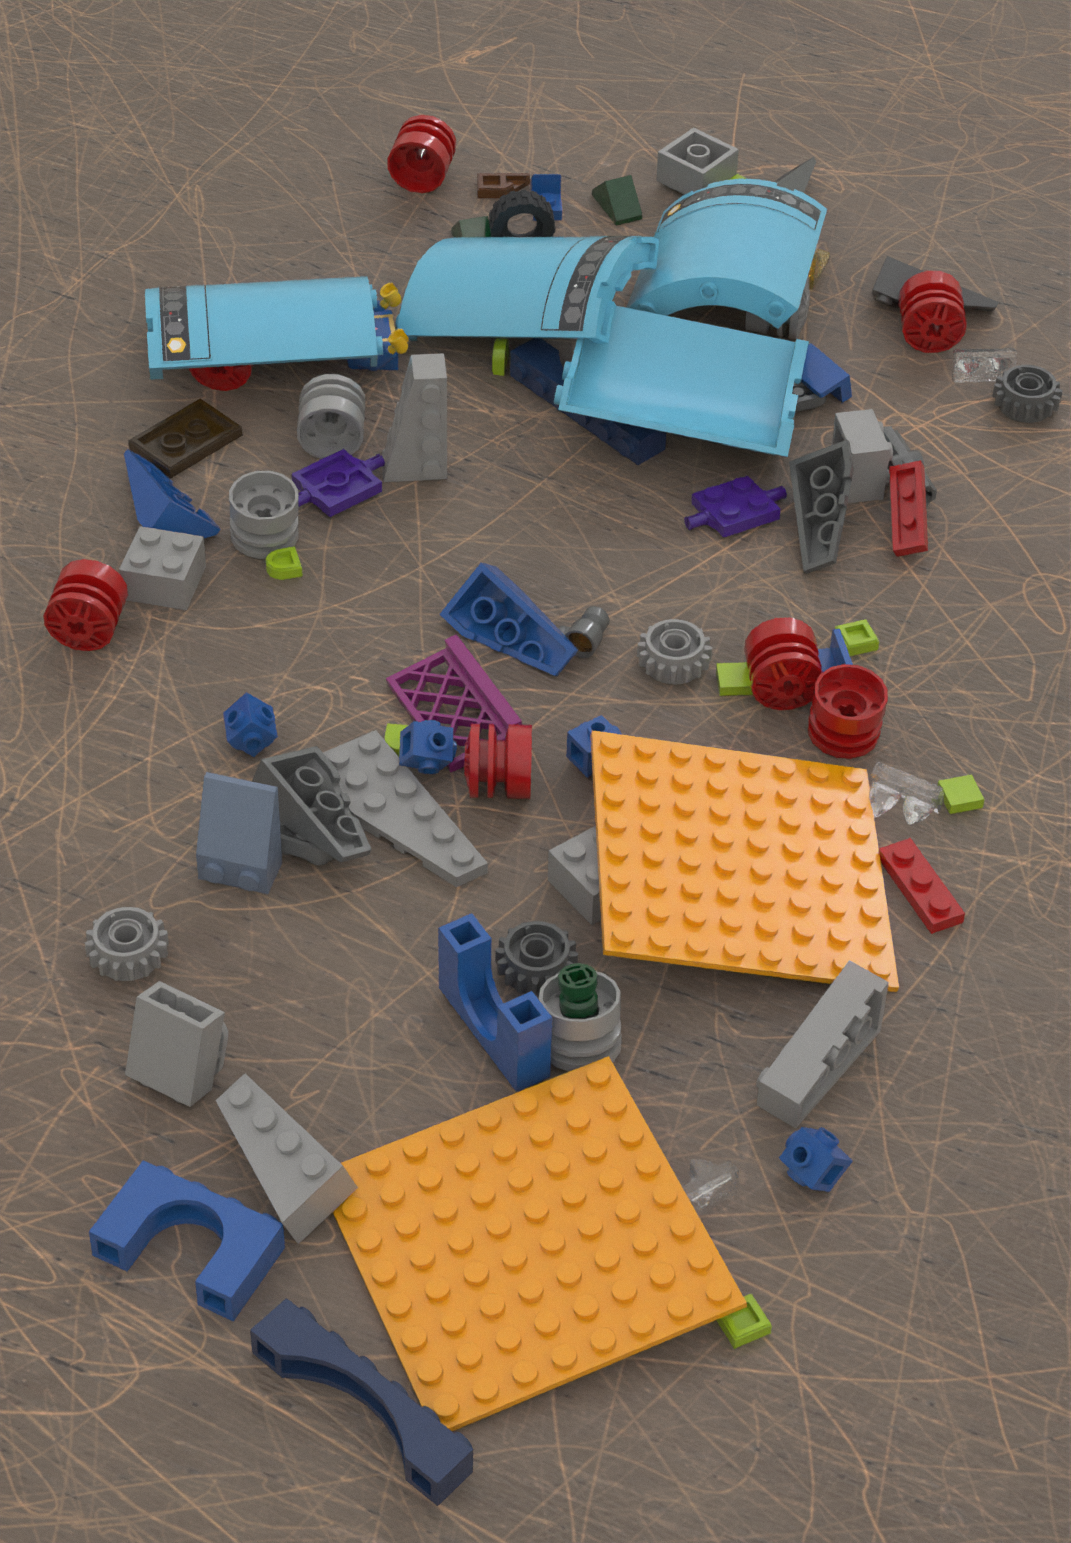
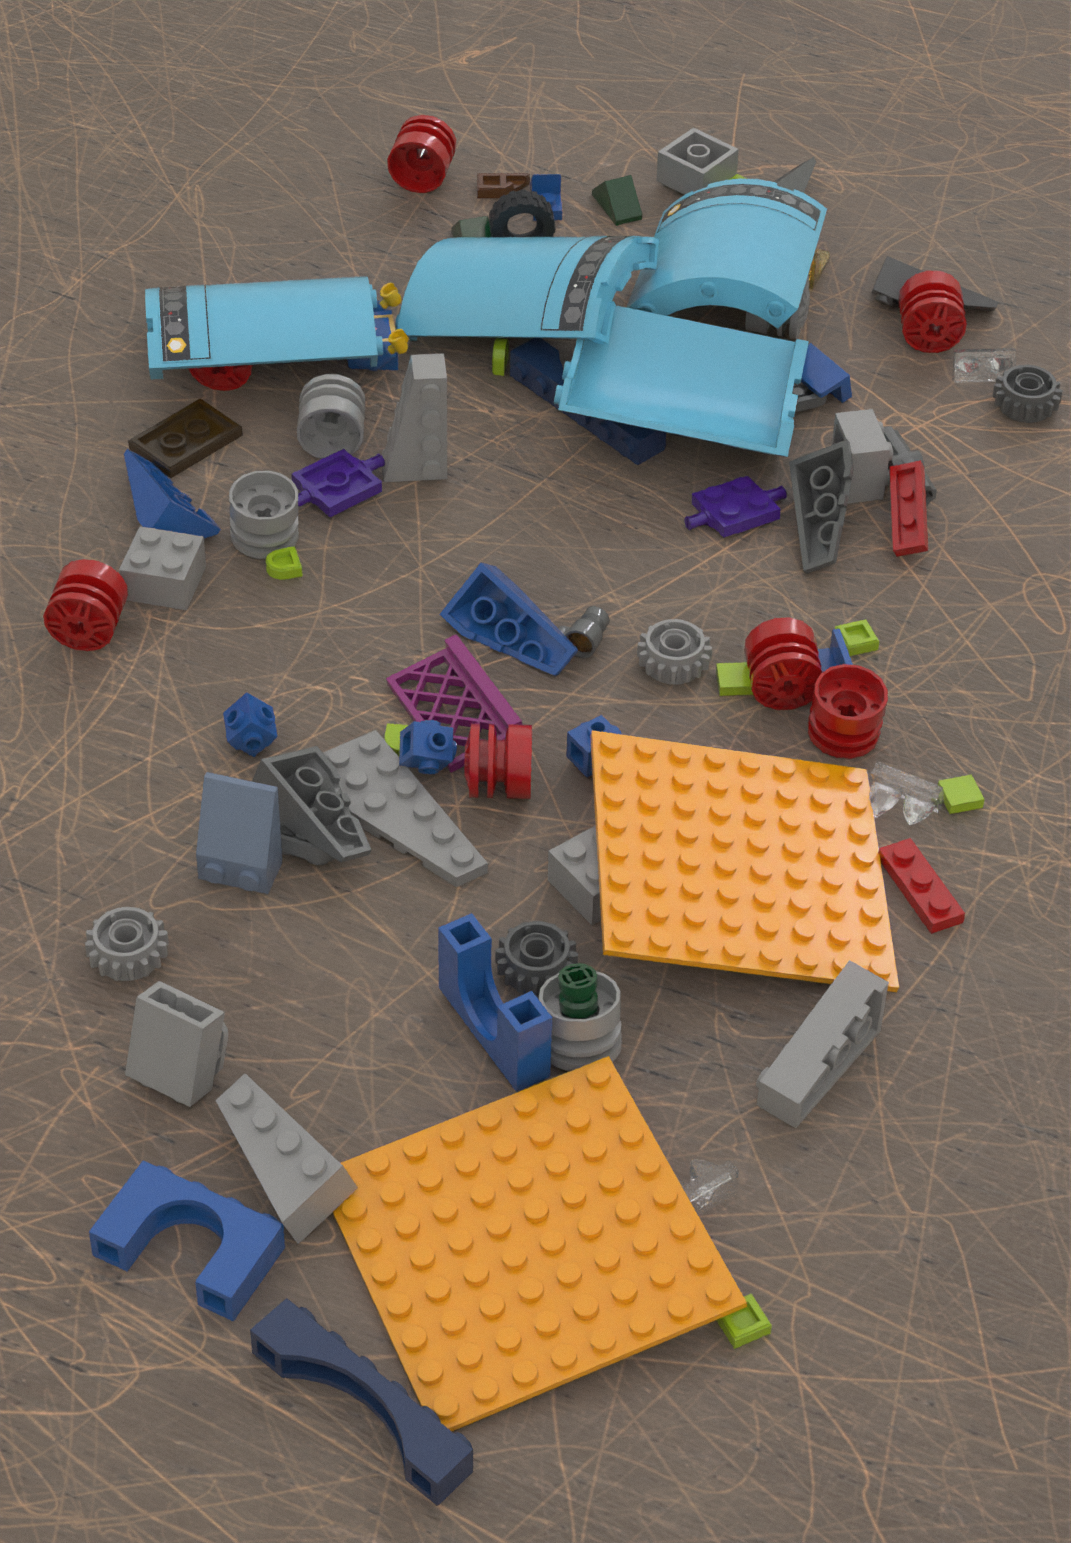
(815, 1158): blue brick -> none

